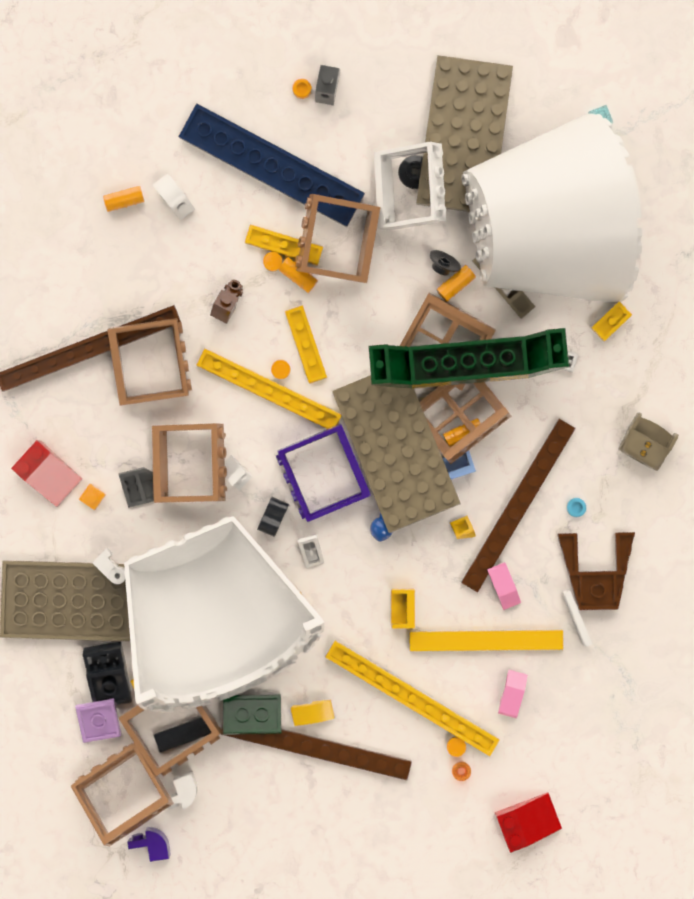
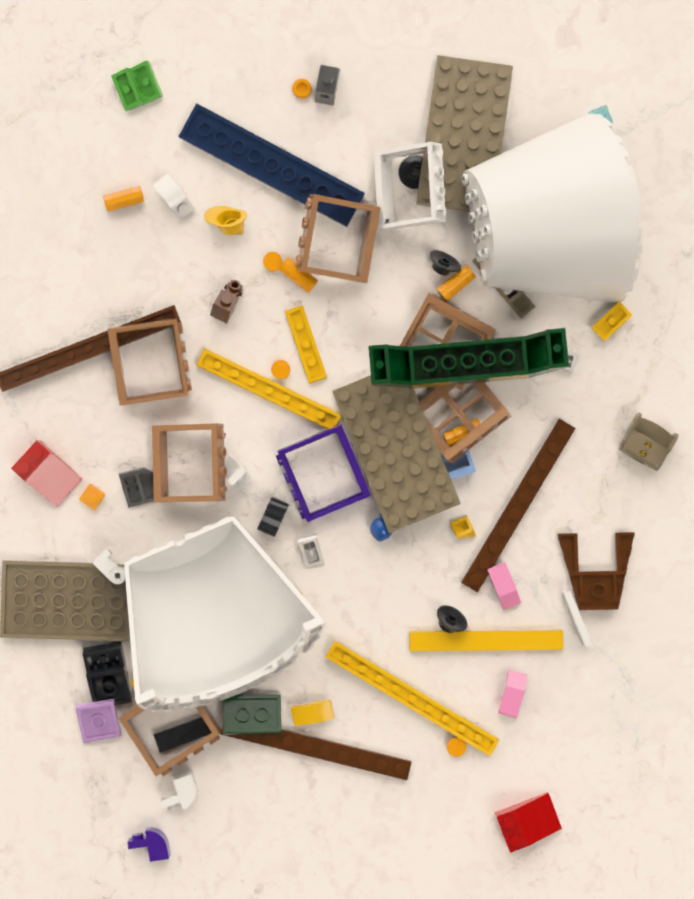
(136, 821): medium nougat window -> none
(137, 85): none -> bright green slope
(228, 219): none -> yellow piece
(280, 243): yellow tile -> none
(402, 608): yellow panel -> none
(451, 619): none -> black piece
(461, 777): clear orange plate -> none
(576, 507): medium azure tile -> none

